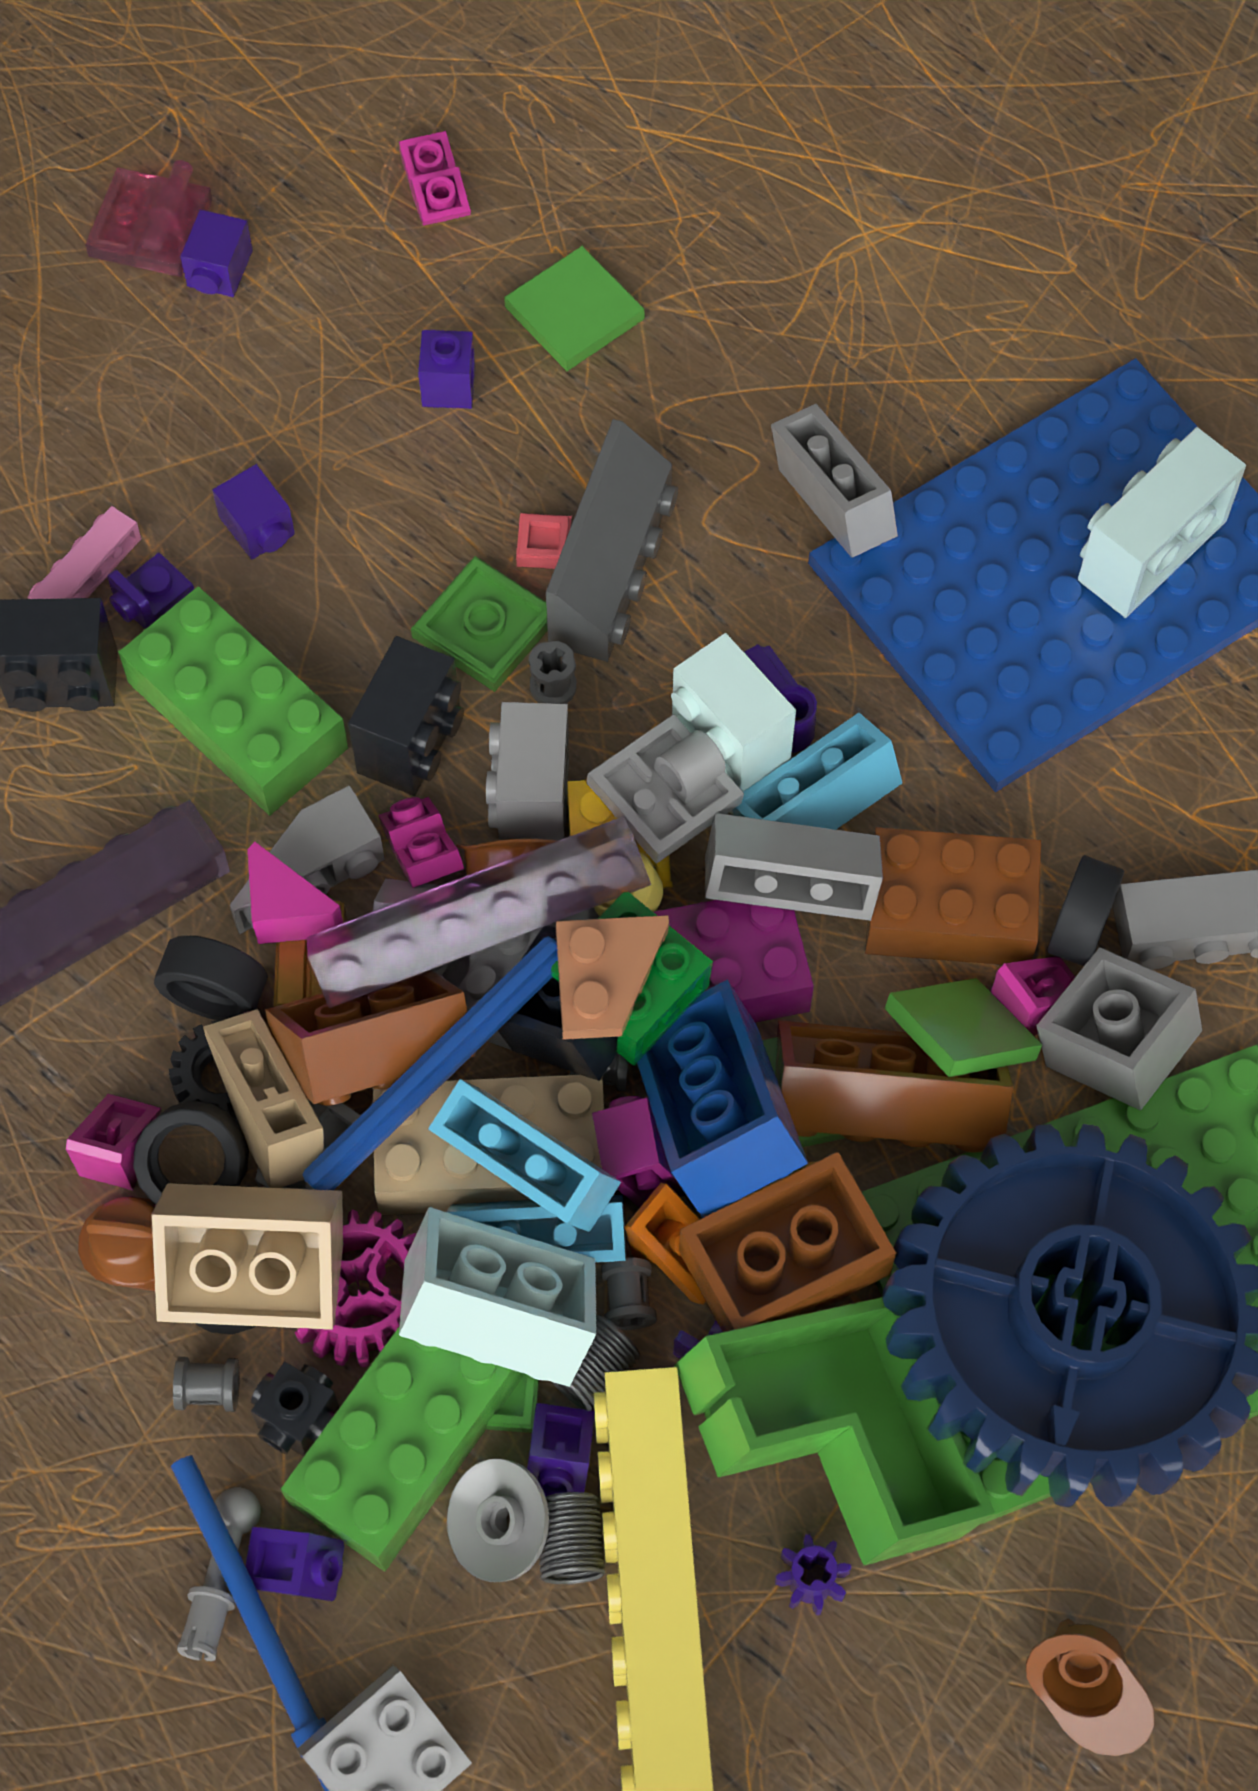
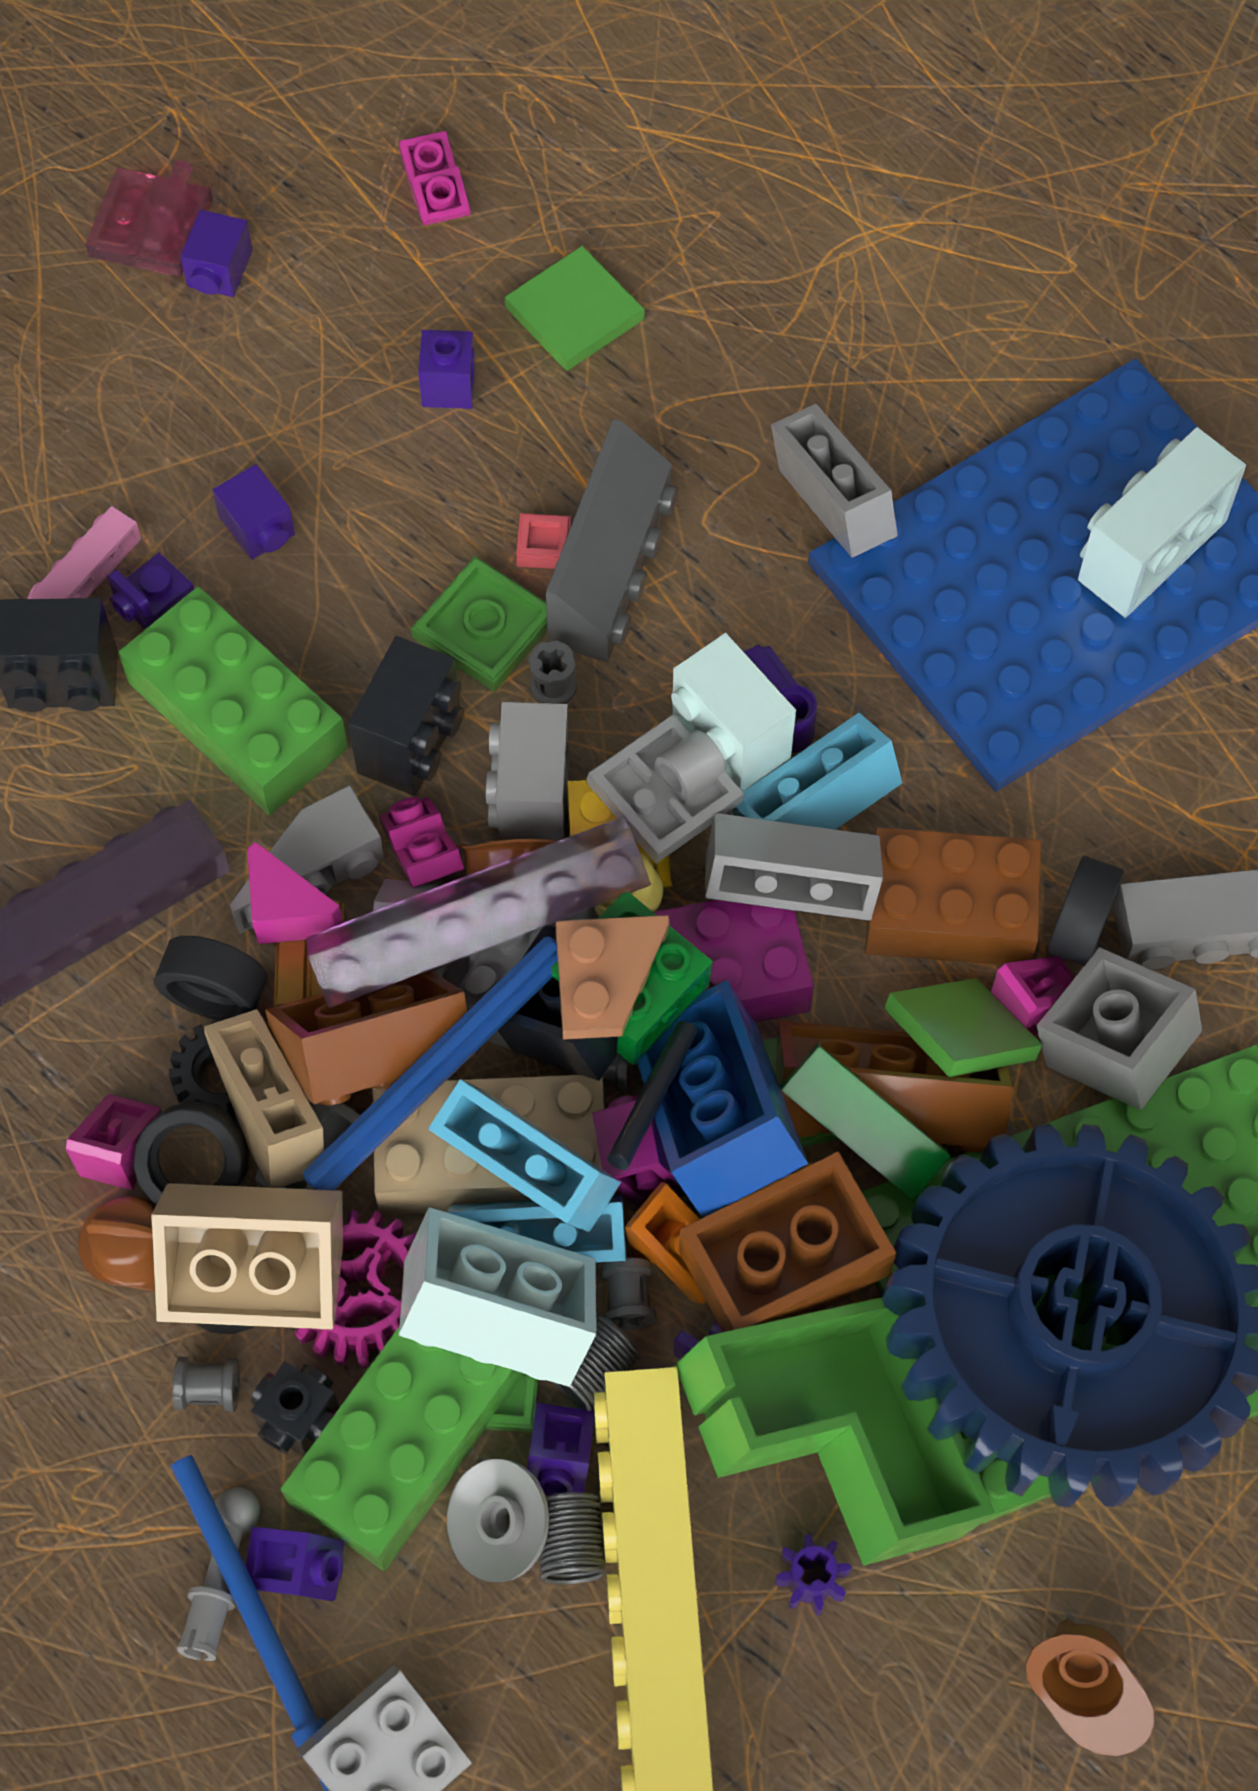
(652, 1095): none -> black bar
(865, 1121): none -> tile

